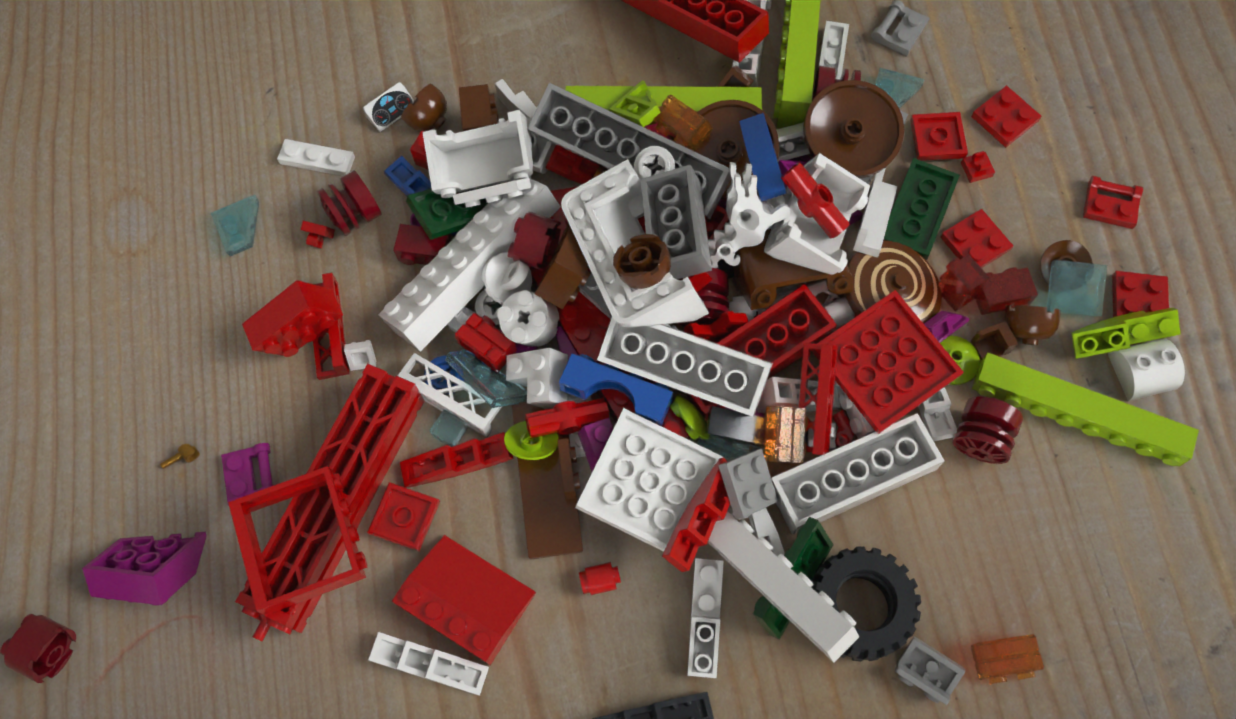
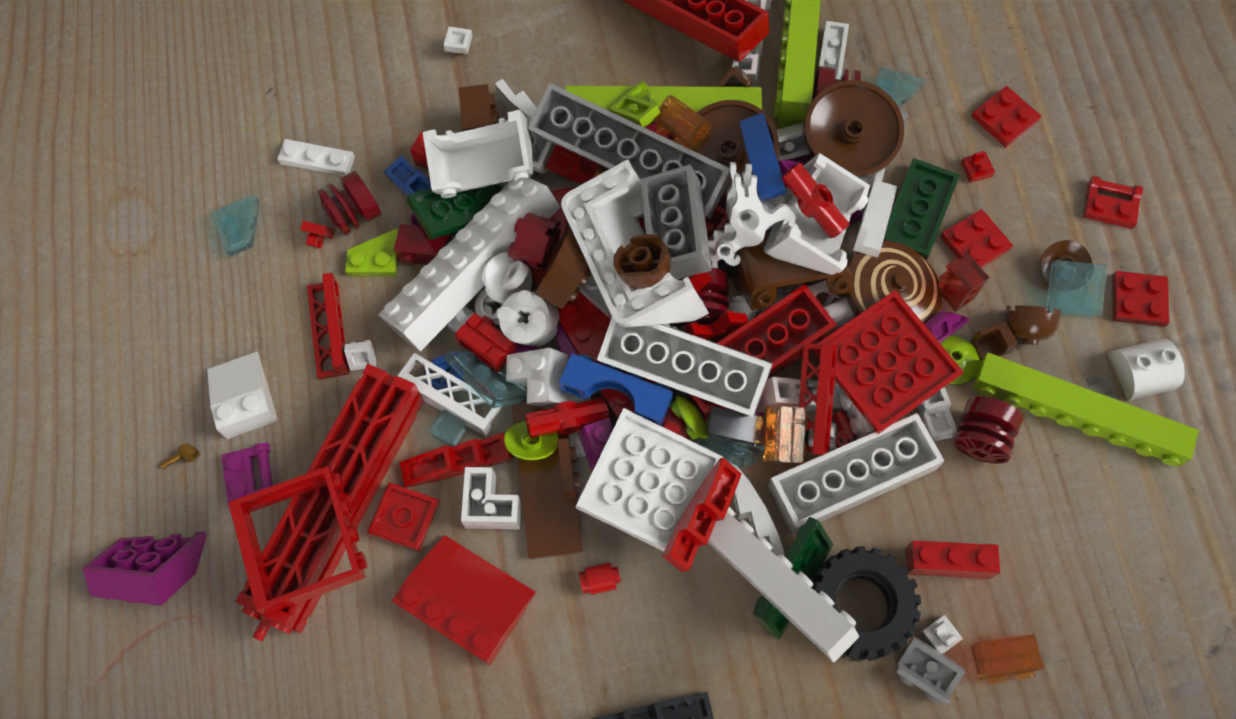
(38, 648): dark red brick -> none
(240, 396): none -> white slope
(292, 319): red brick -> none
(373, 257): none -> lime wing
(388, 107): slope -> none
(426, 110): reddish brown cylinder -> none
(428, 663): white slope -> none
(458, 40): none -> white tile
(483, 507): none -> white brick
(492, 193): white plate -> none
(649, 156): white gear -> none
(705, 618): white slope -> none
(748, 483): light grey plate -> none
(906, 32): light grey plate -> none
(938, 136): red plate -> none
(941, 635): none -> white tile
(952, 559): none -> red brick
(1006, 289): clear red brick -> none
(1125, 330): lime slope -> none

